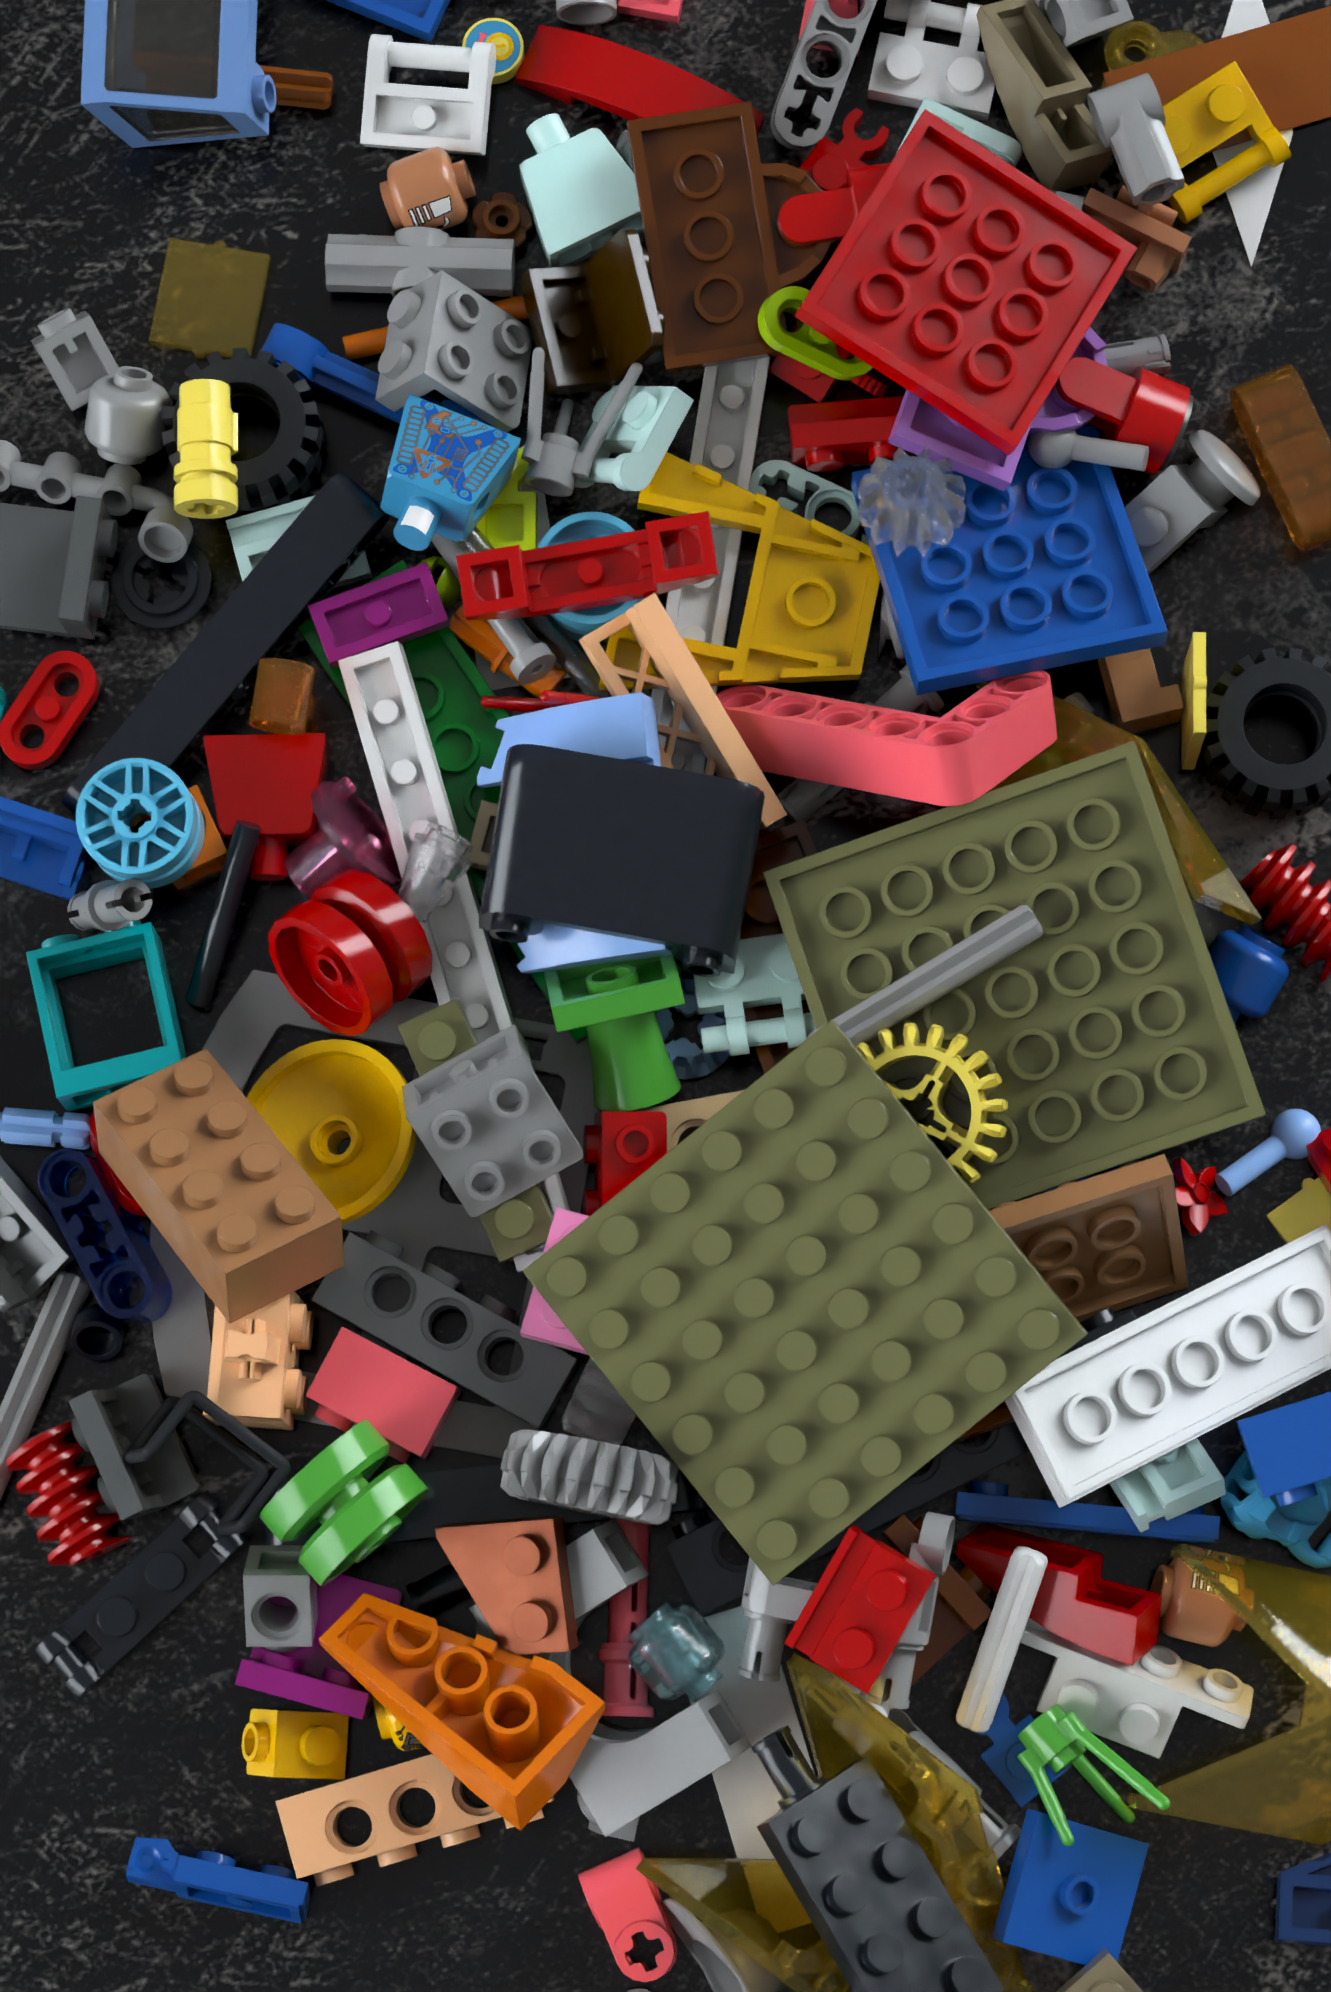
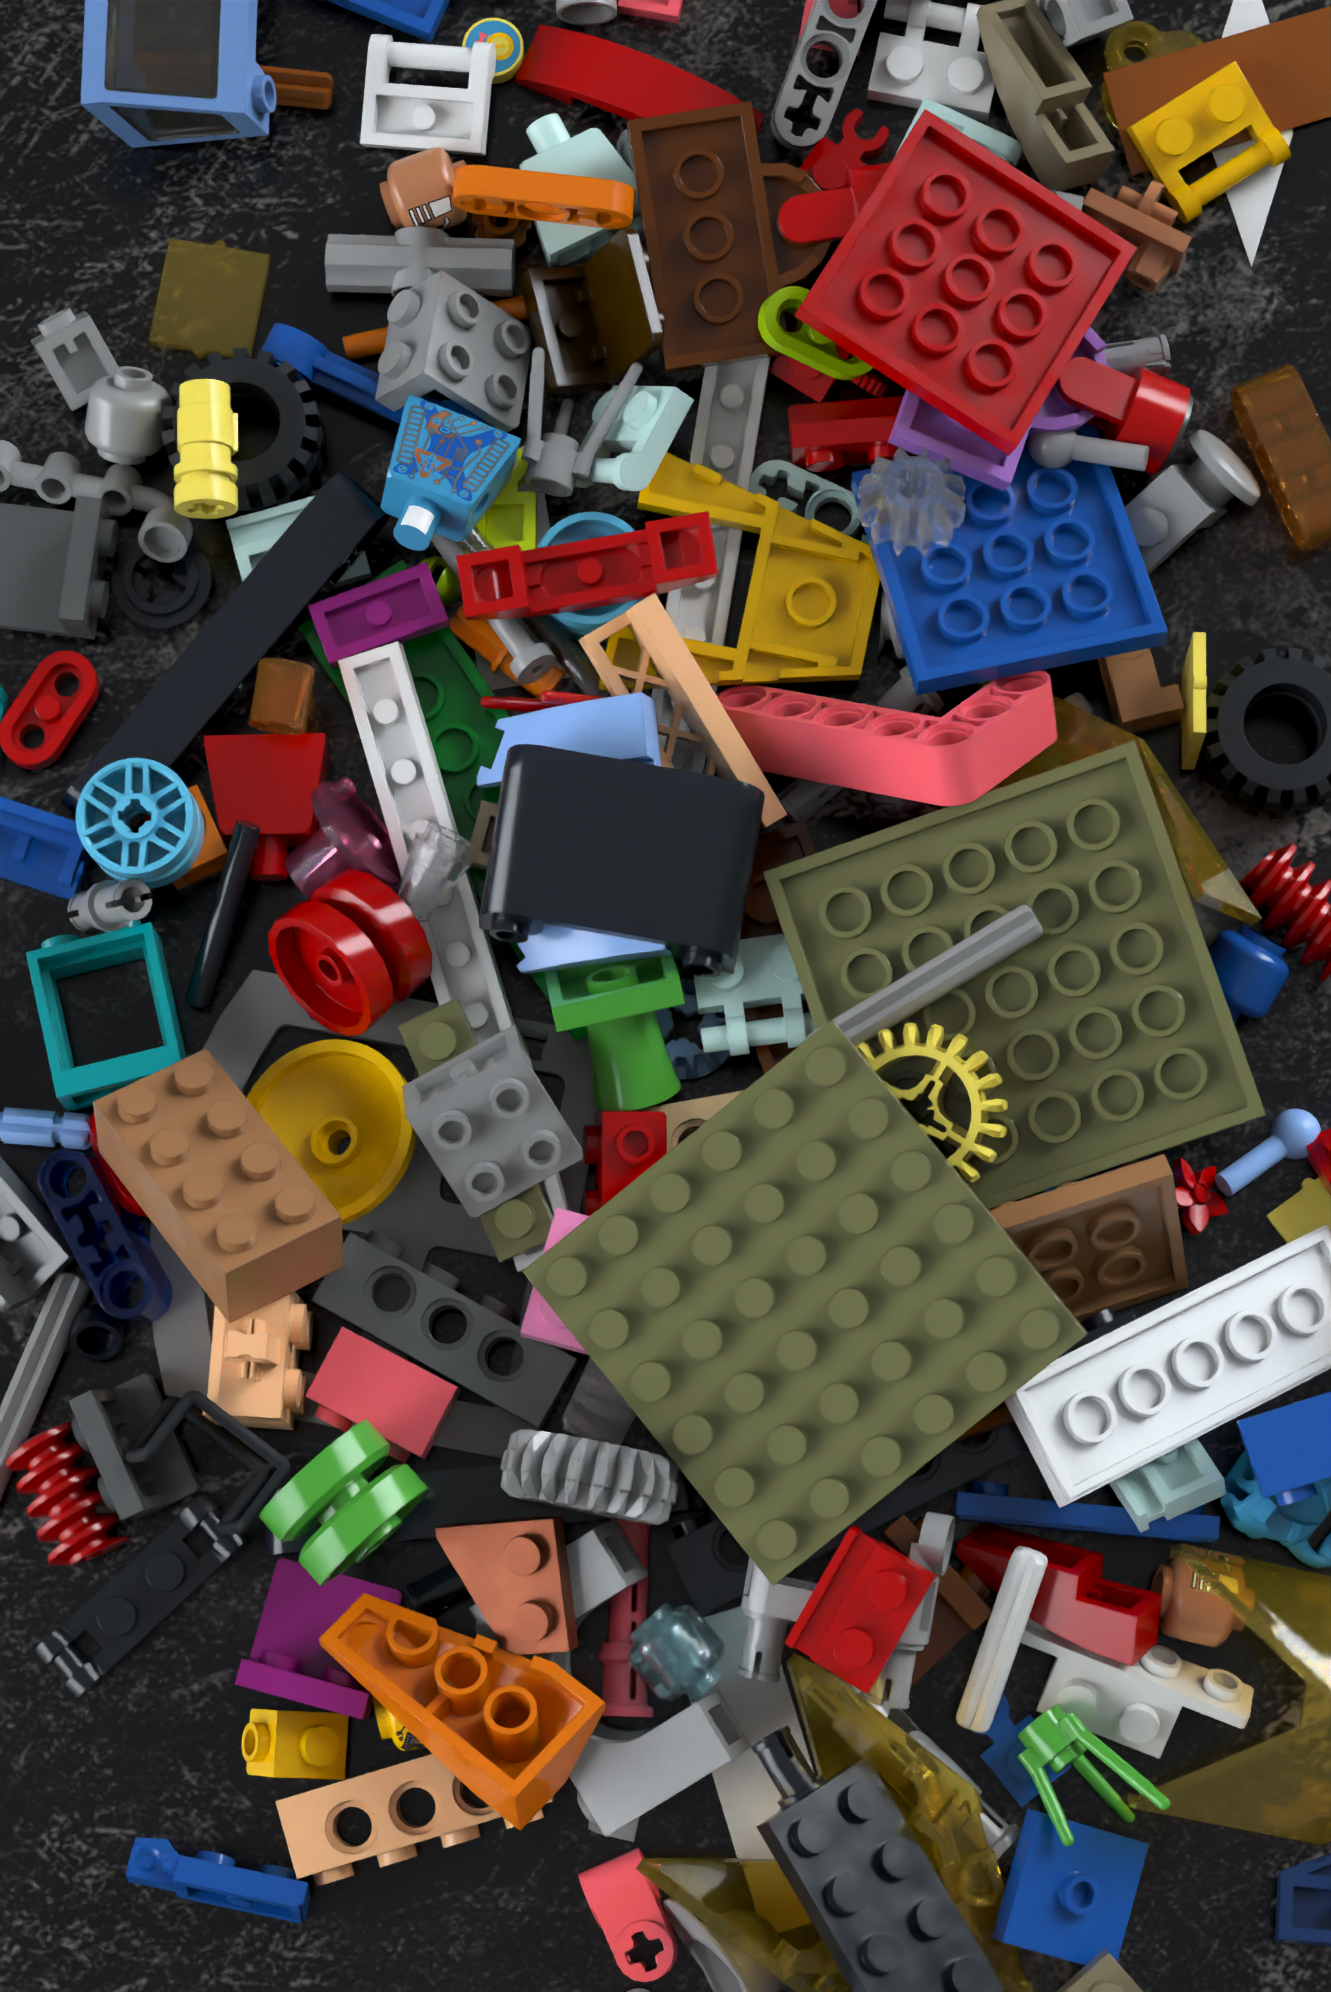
(272, 1573): light grey brick -> none
(543, 196): none -> orange beam
(1133, 124): light grey piece -> none

